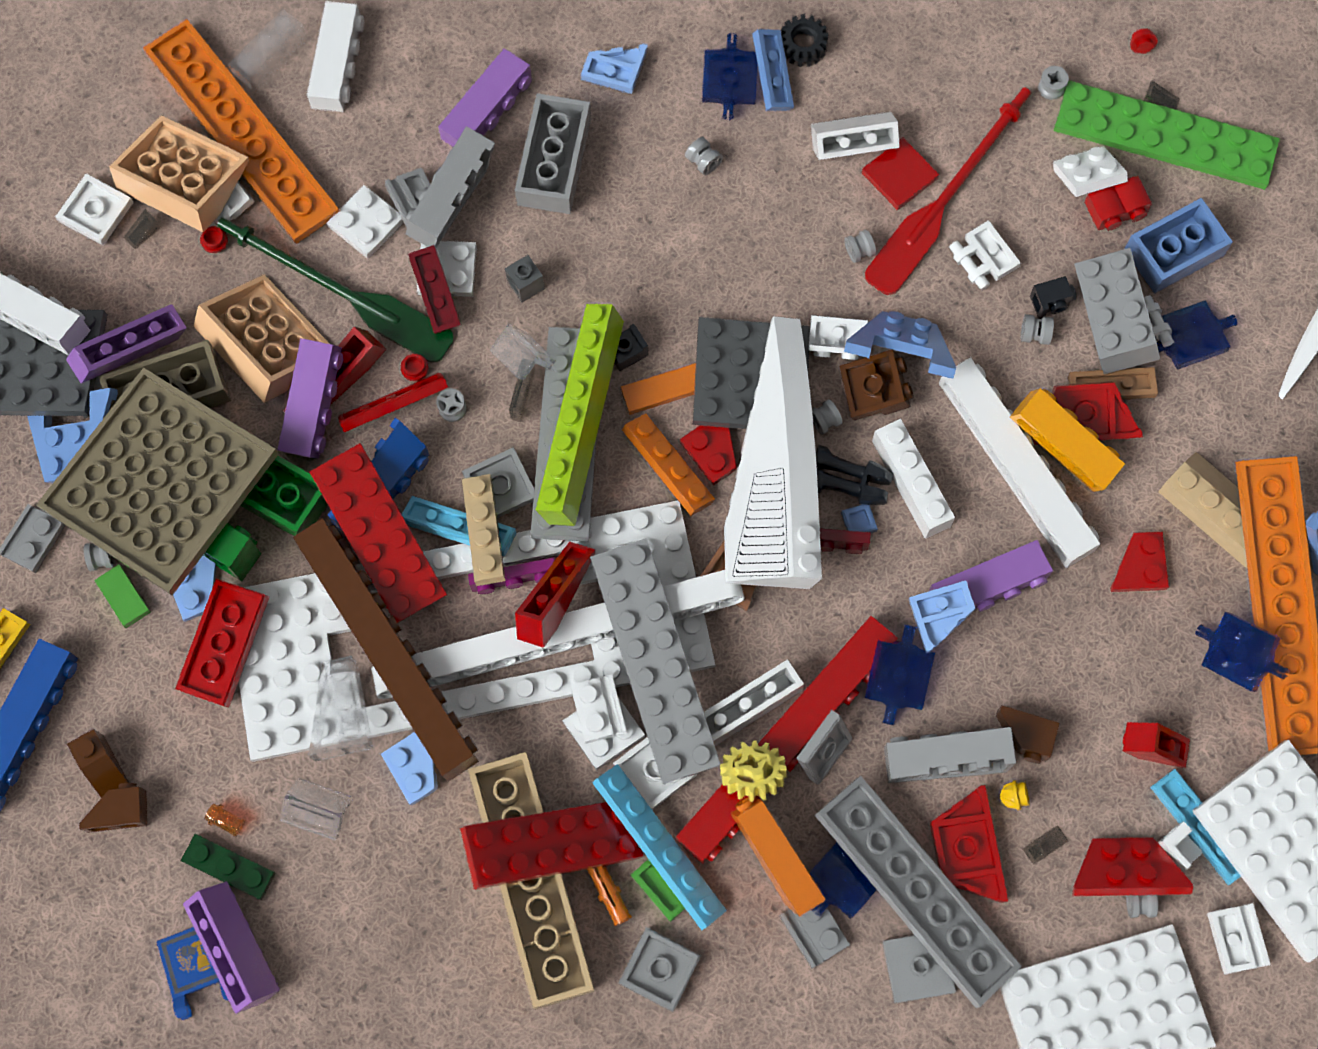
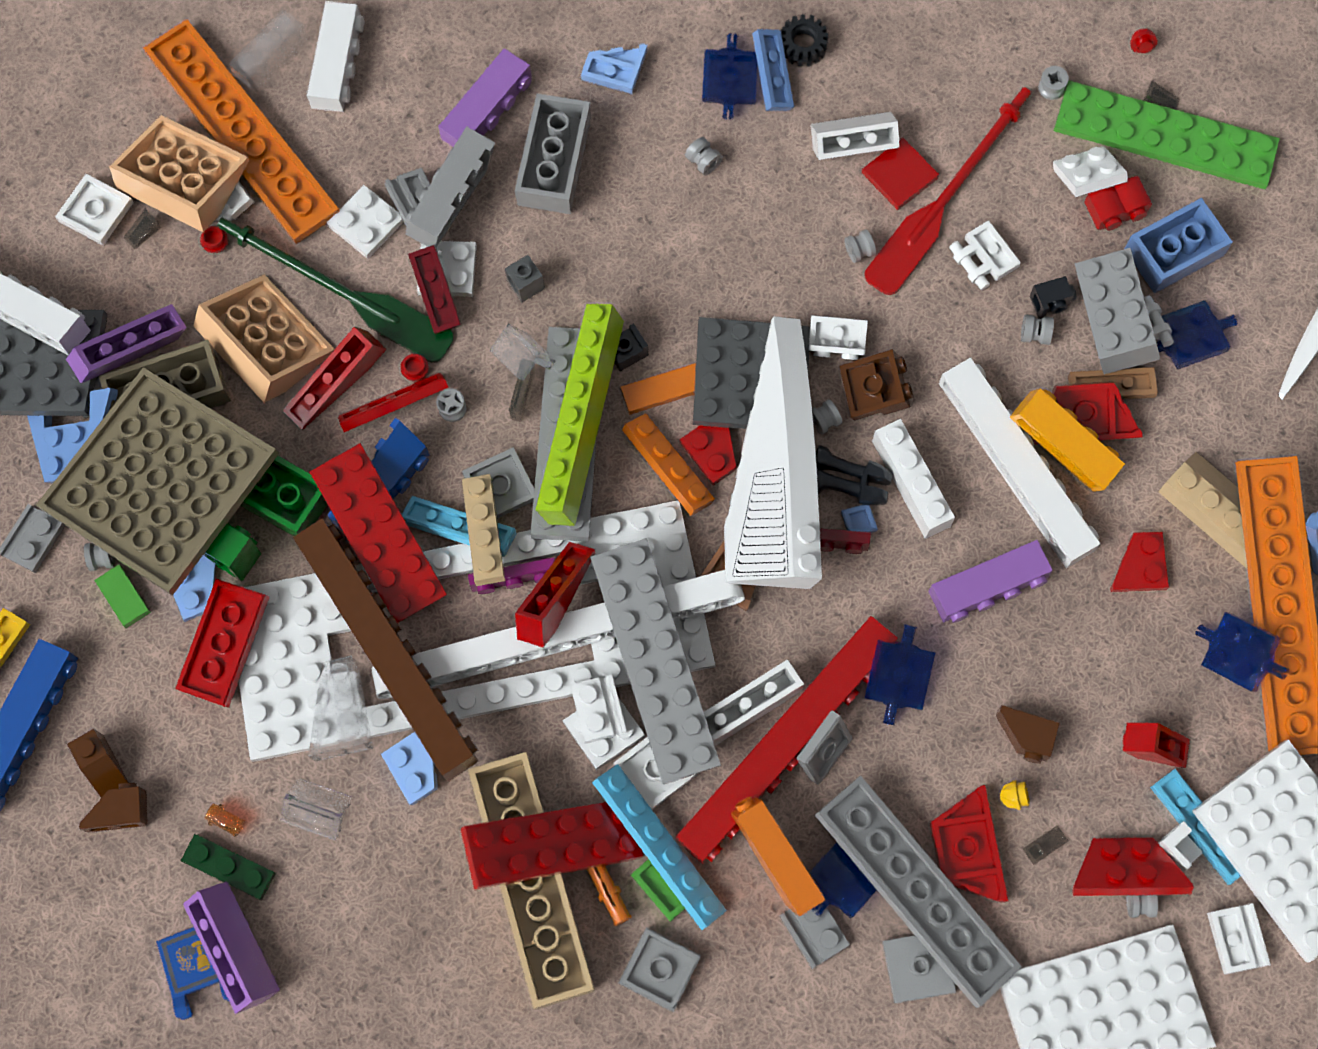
(310, 398): medium lavender brick -> none
(753, 770): light yellow gear -> none
(905, 335): medium blue wing -> none
(941, 612): light blue wing -> none
(949, 755): light grey wedge -> none

